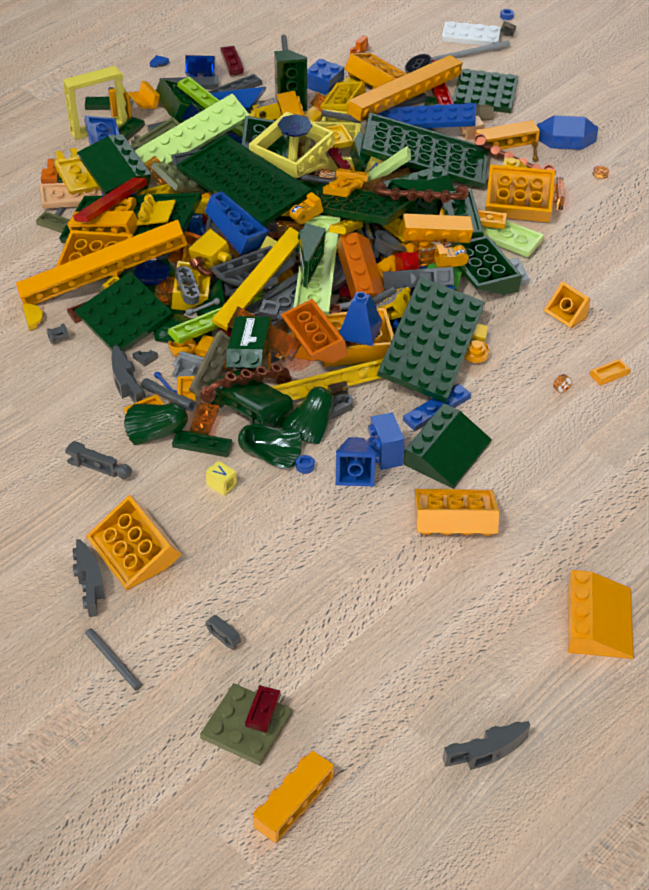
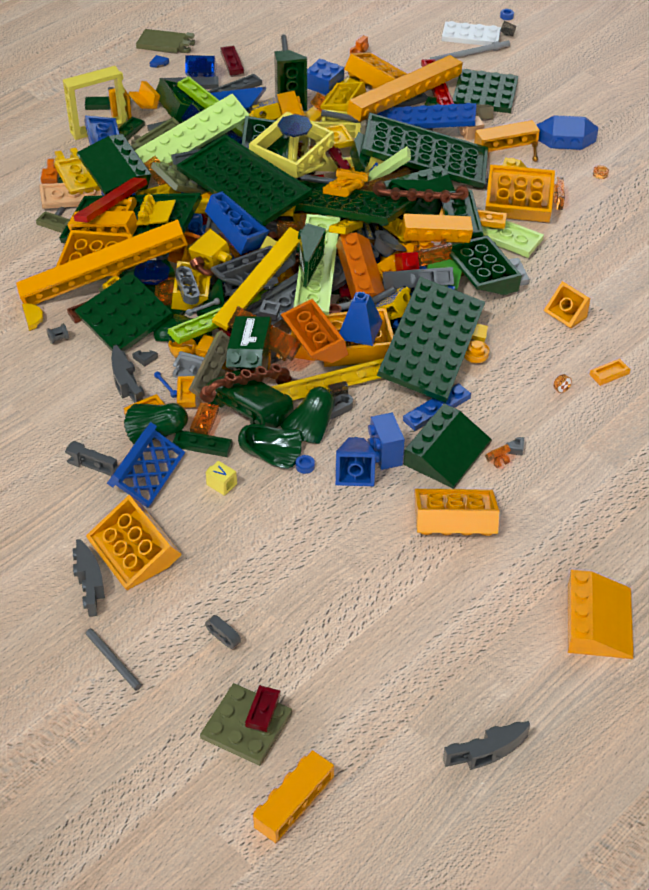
(132, 457): none -> blue fence
(154, 387): dark grey piece -> none
(165, 41): none -> olive tile
(306, 210): light orange leg -> none
(326, 173): clear orange tile -> none
(418, 62): black tile -> none
(450, 256): light orange leg -> none
(481, 141): bar -> none
(497, 454): none -> clear orange tile
(516, 446): none -> dark grey tile

